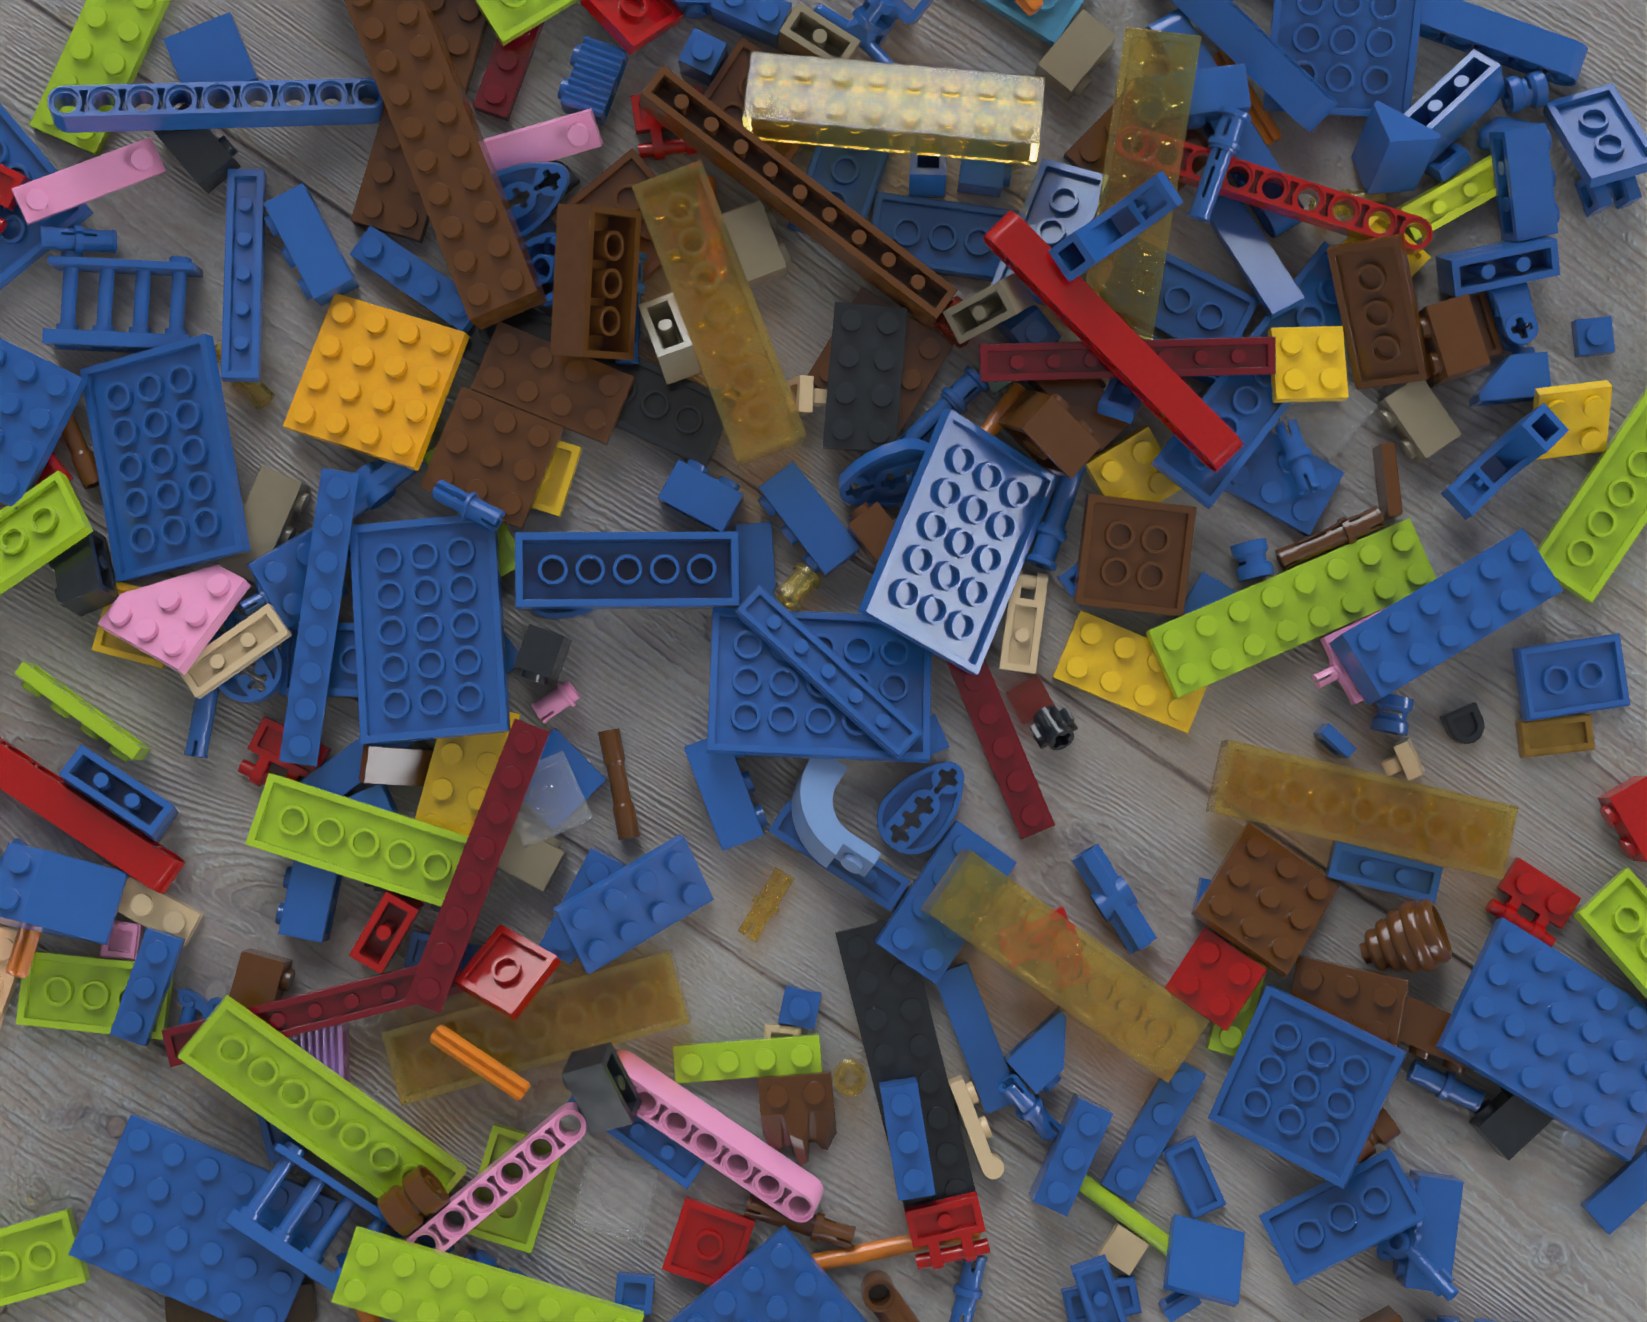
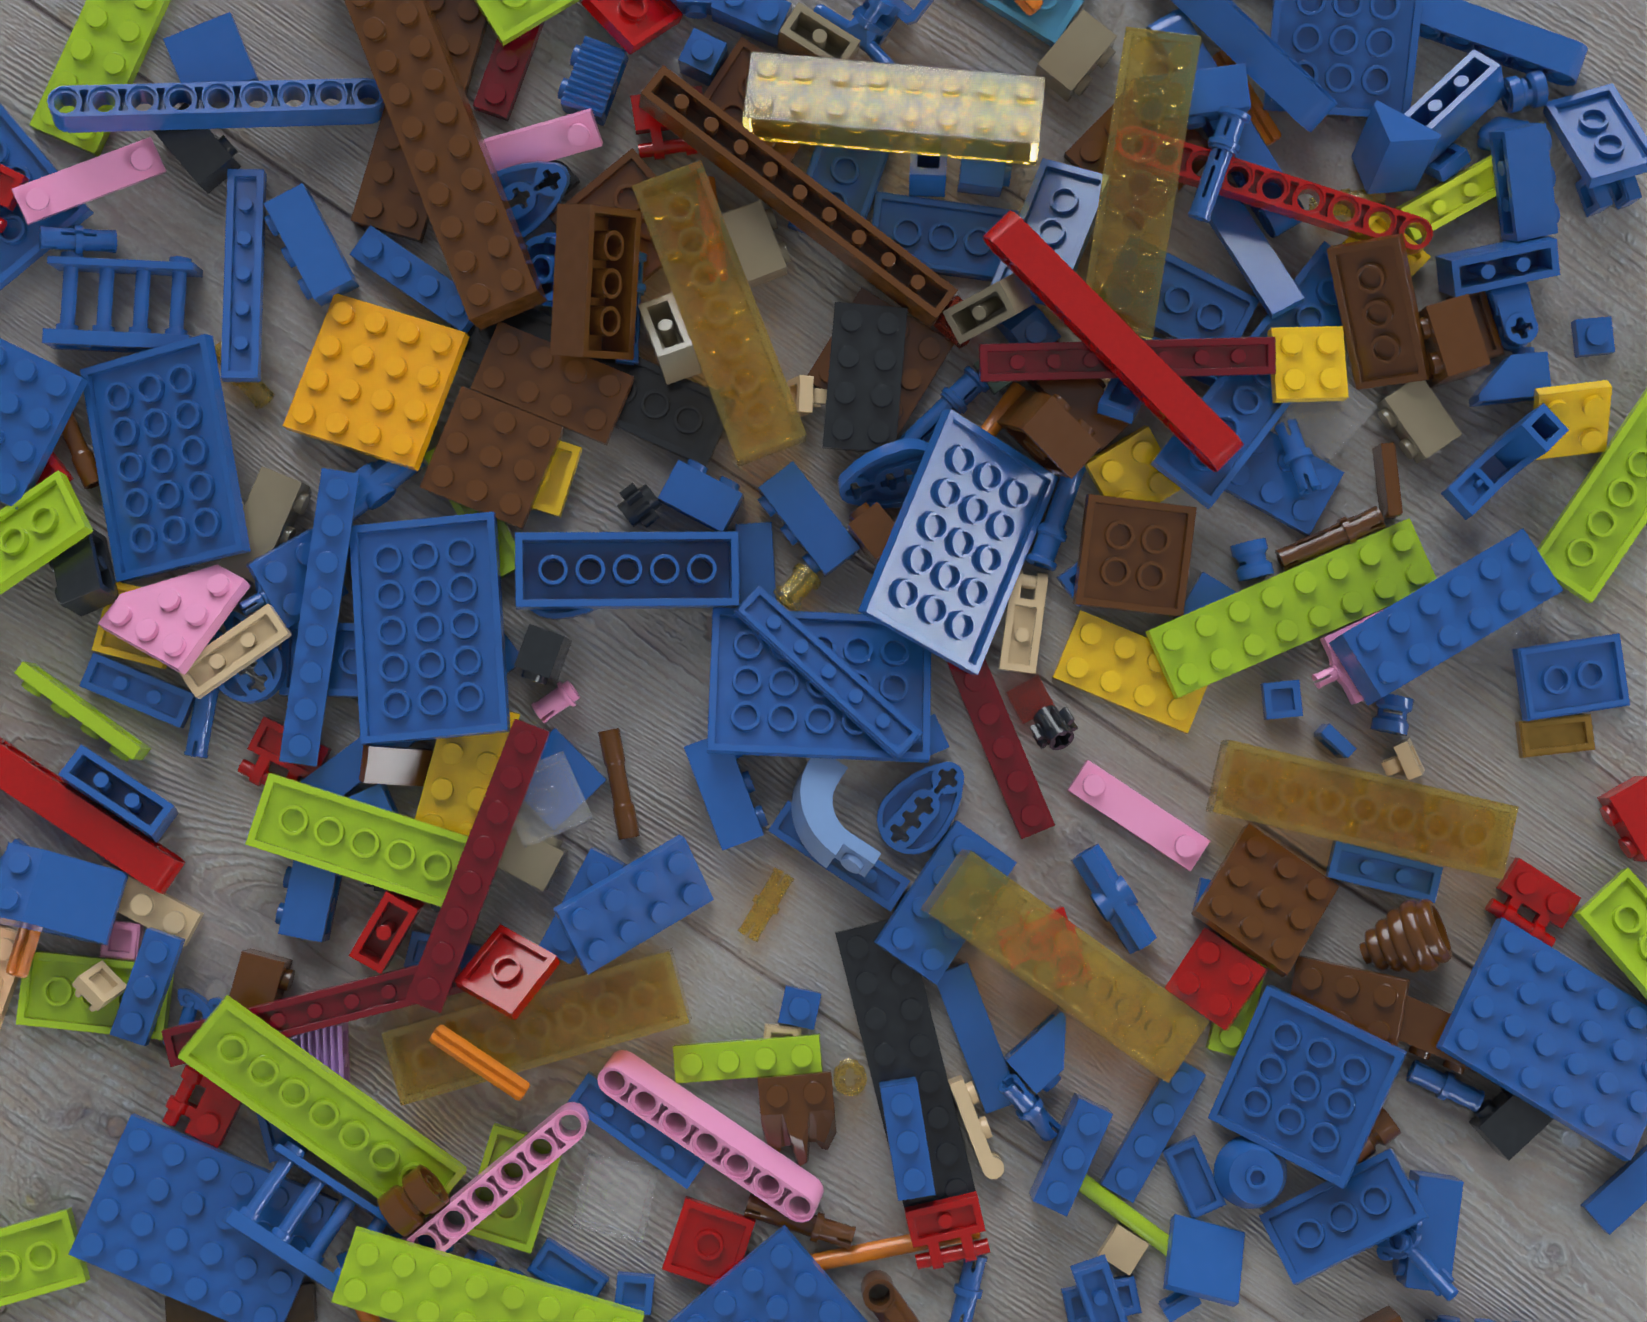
(98, 986): none -> tan tile
(138, 690): none -> blue plate
(212, 1115): none -> red plate
(468, 505): blue axle -> none
(565, 1269): none -> blue tile
(601, 1087): black brick -> none
(639, 505): none -> black gear
(1115, 226): blue arch -> none
(1138, 815): none -> bright pink plate
(1249, 1174): none -> blue cone
(1281, 699): none -> blue plate
(1464, 724): black tile -> none

